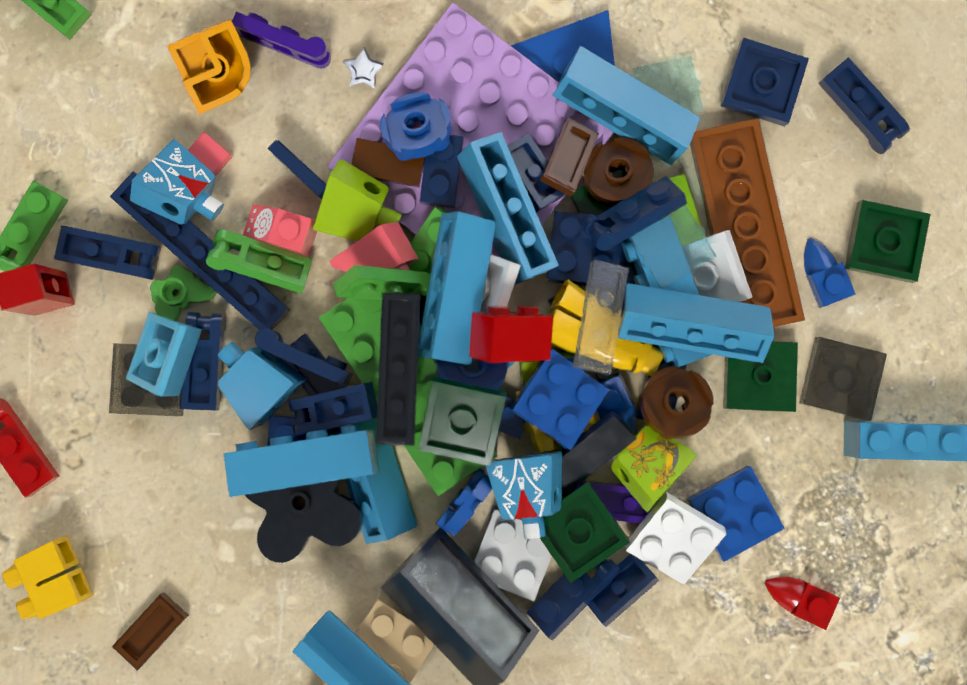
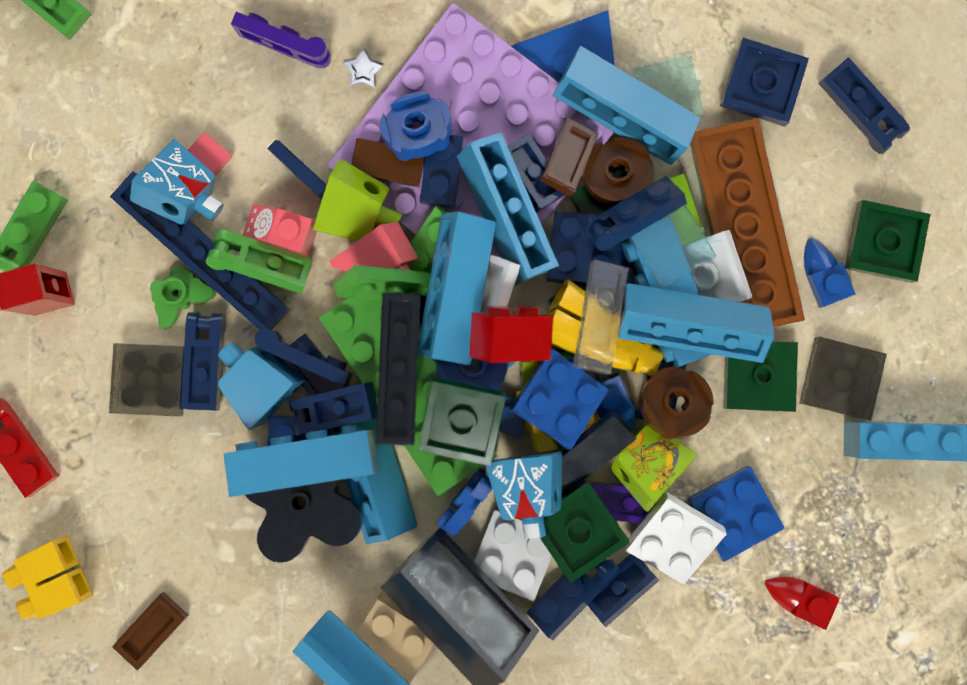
(105, 252): dark blue plate -> none
(163, 355): medium azure slope -> none
(212, 65): light orange brick -> none

